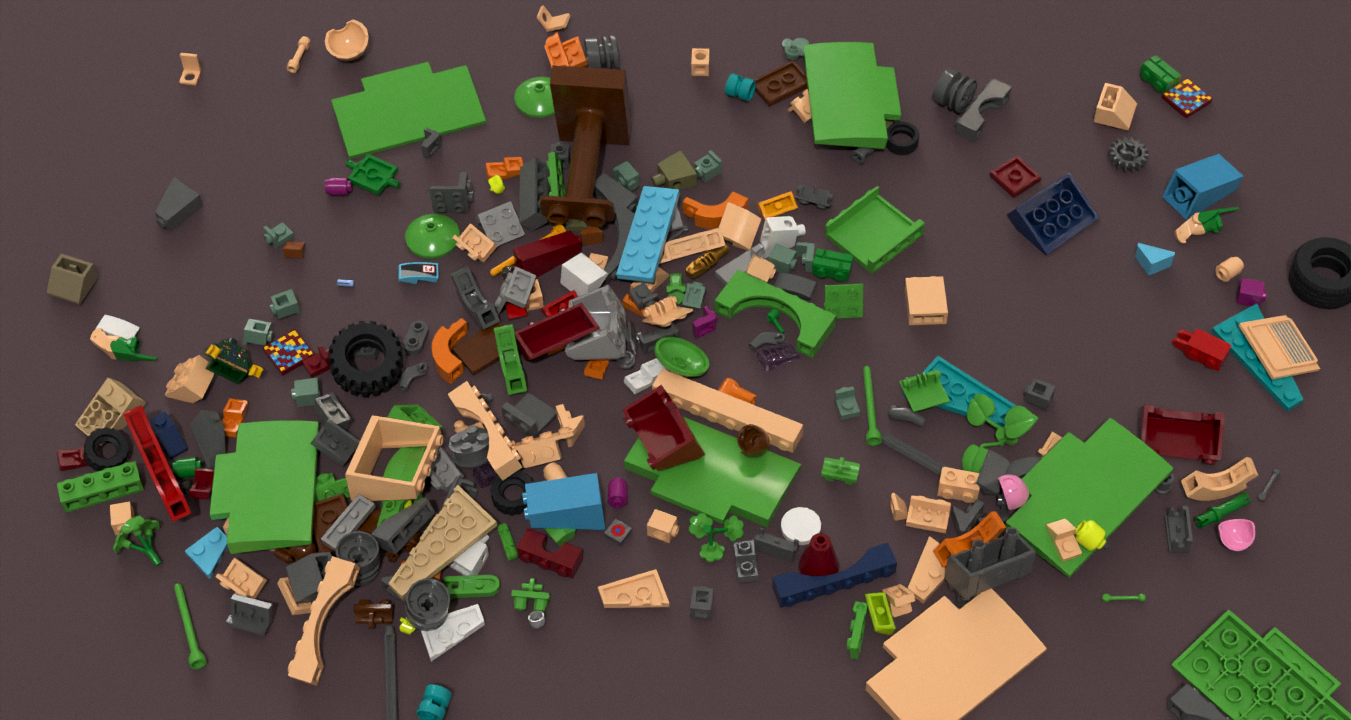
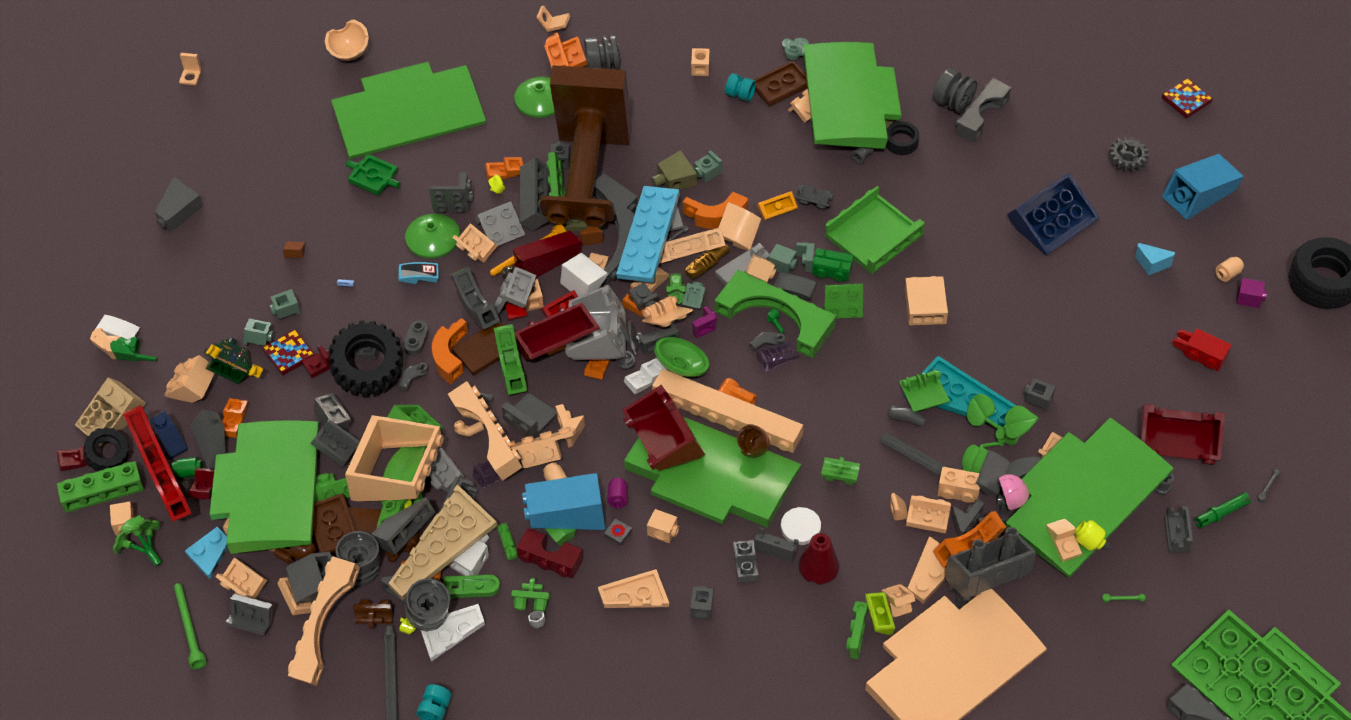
(71, 279): dark tan slope -> none
(278, 235): sand green bracket -> none
(303, 44): light nougat bar -> none
(306, 391): sand green brick -> none
(338, 186): magenta brick -> none
(348, 521): light grey hinge -> none
(431, 143): dark grey bracket -> none
(470, 447): dark grey wheel -> none
(506, 506): black tyre -> none
(626, 176): sand green brick -> none
(701, 525): bright green plant -> none
(780, 231): white torso -> none
(795, 588): dark blue arch -> none
(846, 403): sand green bracket -> none
(873, 436): bright green piece -> none
(1015, 176): dark red tile -> none
(1115, 107): light nougat slope -> none
(1159, 74): green brick -> none
(1201, 223): animal -> none
(1219, 485): light nougat arch -> none
(1237, 534): bright pink helmet -> none
(1280, 346): light nougat piece -> none
(1283, 389): teal wing -> none

